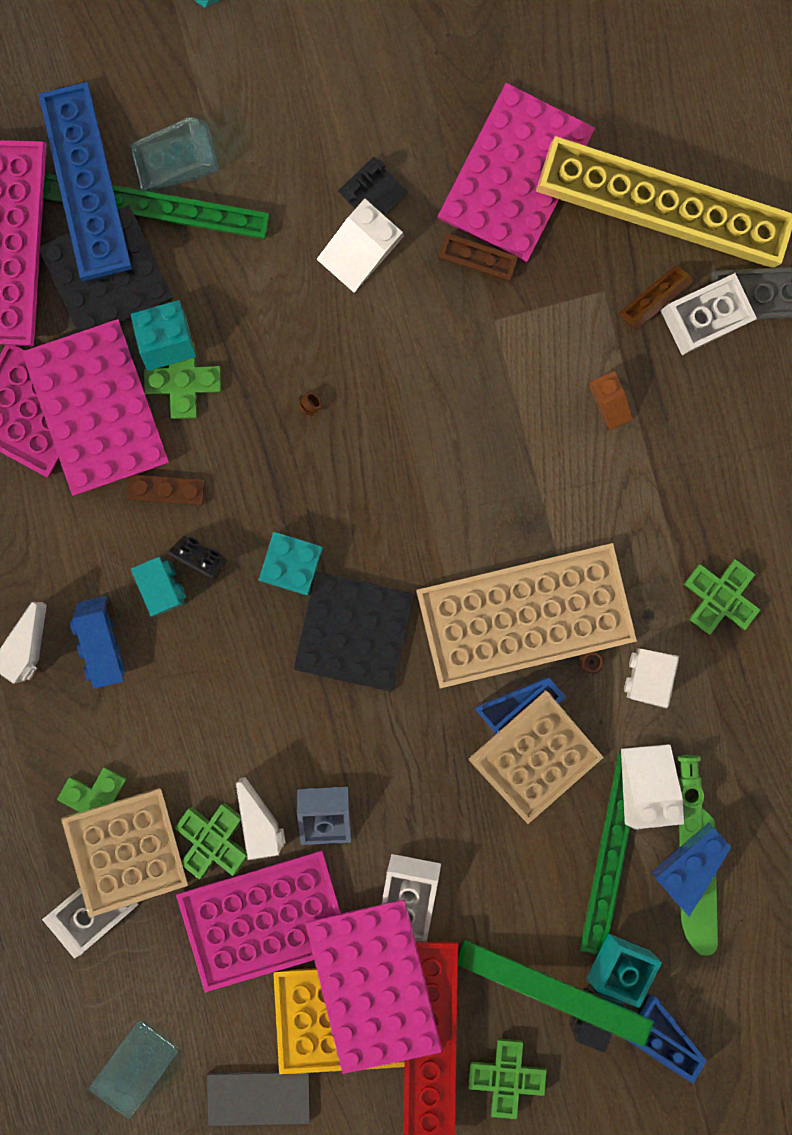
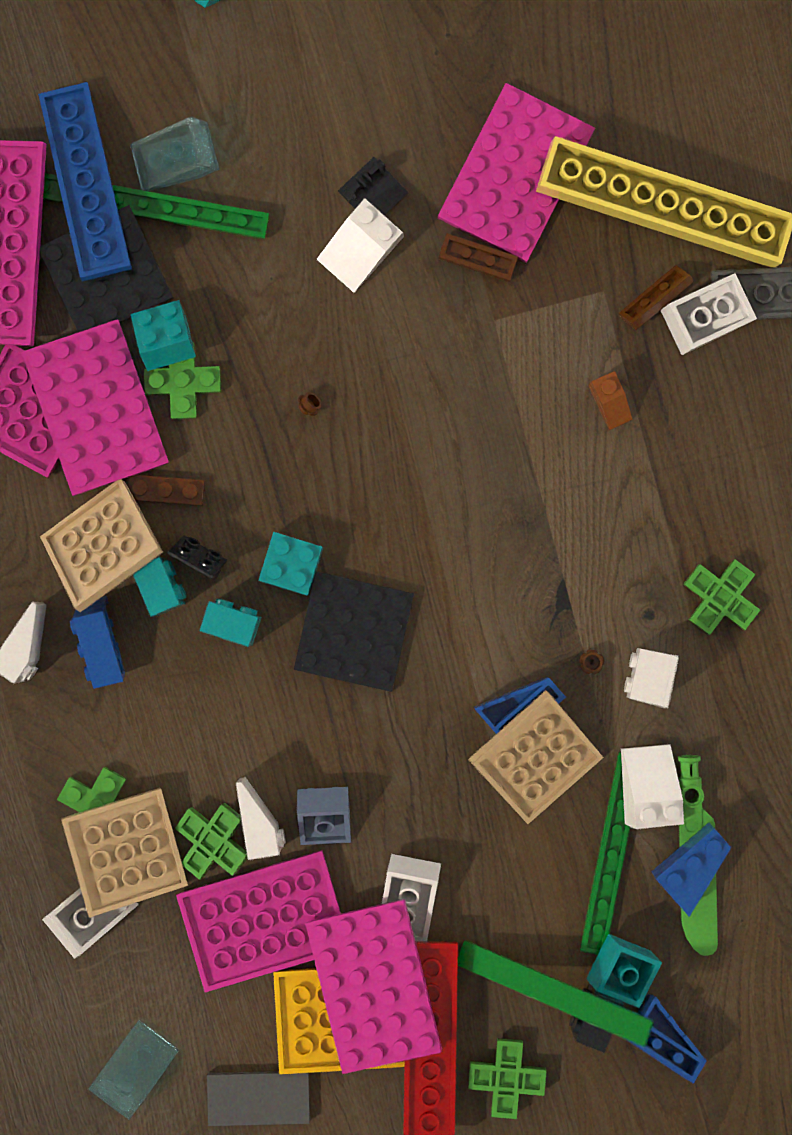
(100, 544): none -> tan plate
(231, 623): none -> teal brick
(526, 615): tan plate -> none

